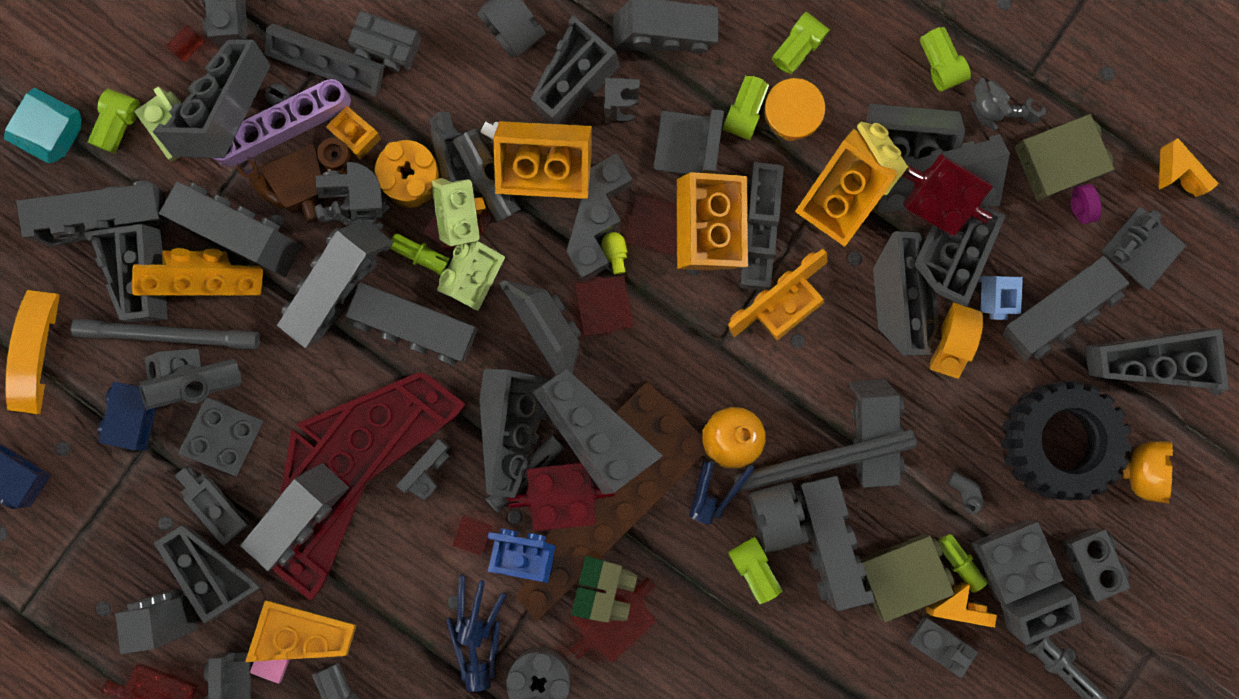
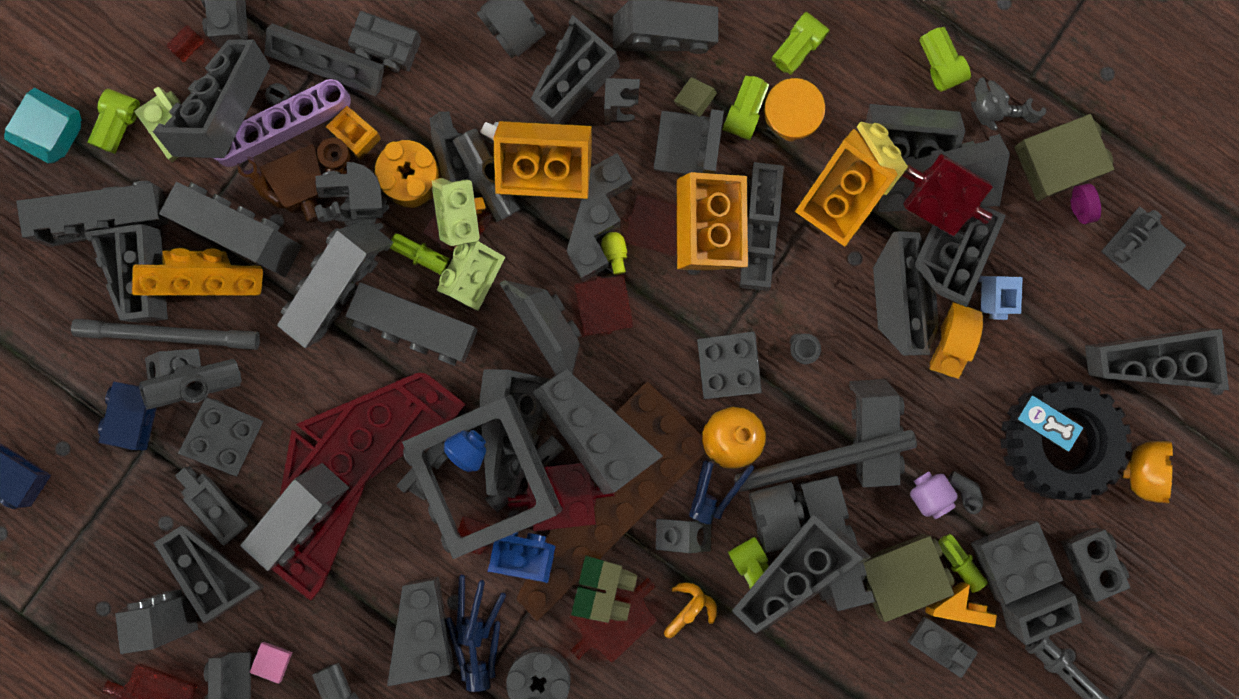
(28, 350): light orange slope -> none
(298, 634): light orange wing -> none
(421, 635): none -> dark grey wedge
(466, 450): none -> blue cone
(546, 499): none -> dark grey piece
(682, 536): none -> dark grey bracket
(692, 609): none -> light orange piece
(695, 97): none -> olive tile
(729, 365): none -> dark grey hinge
(786, 302): light orange bracket -> none
(802, 570): none -> dark grey wedge
(805, 349): none -> dark grey plate
(933, 495): none -> lavender head
(1050, 423): none -> medium azure sticker
(1065, 309): dark grey brick -> none
(1180, 163): light orange slope -> none

